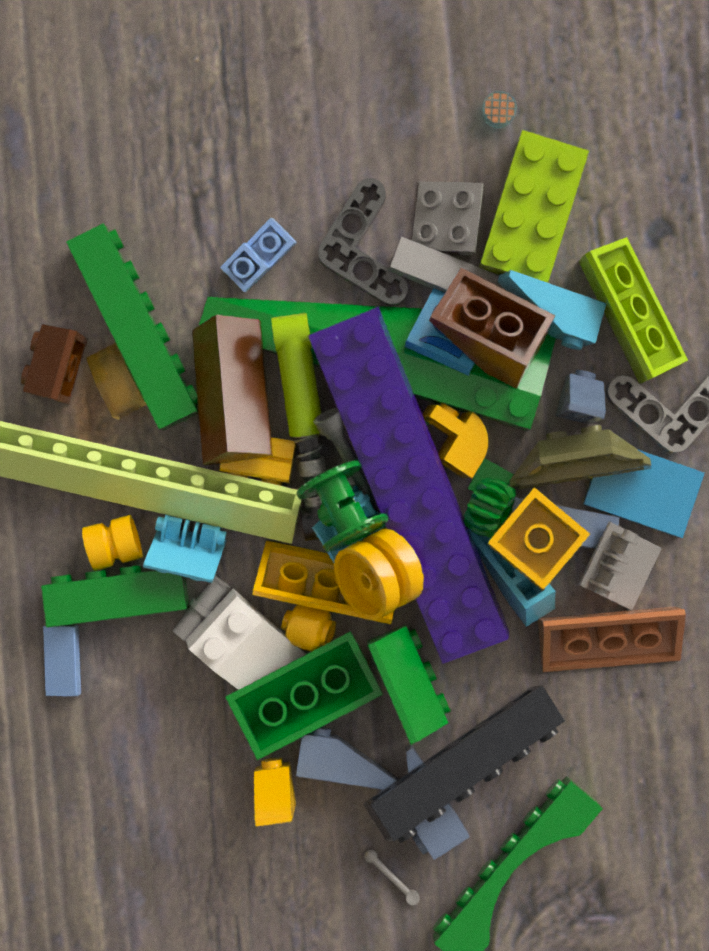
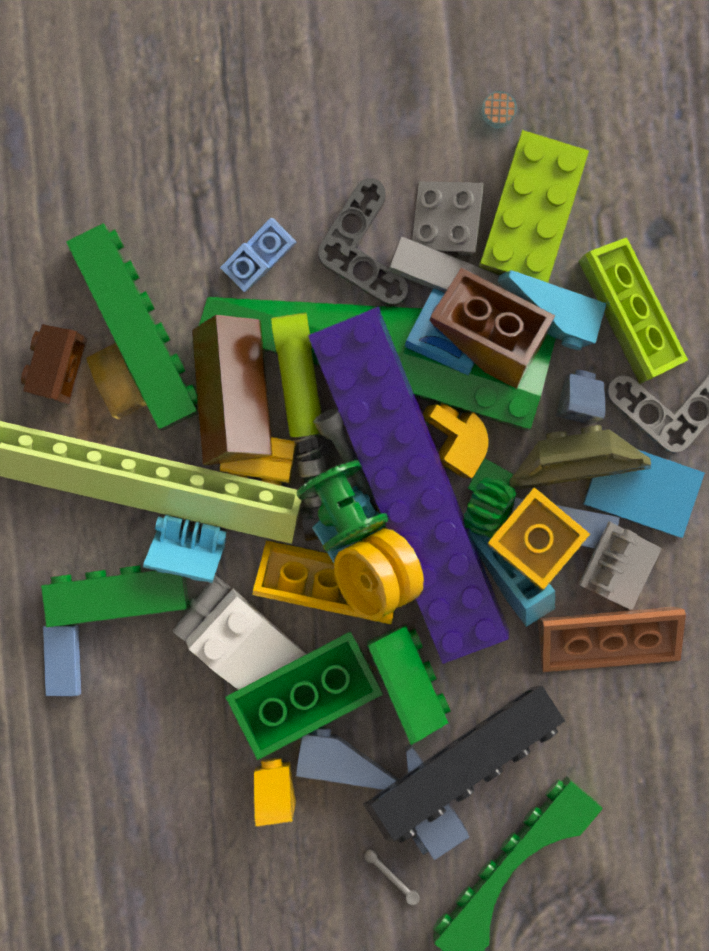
(112, 542): yellow wheel -> none
(308, 627): yellow head -> none

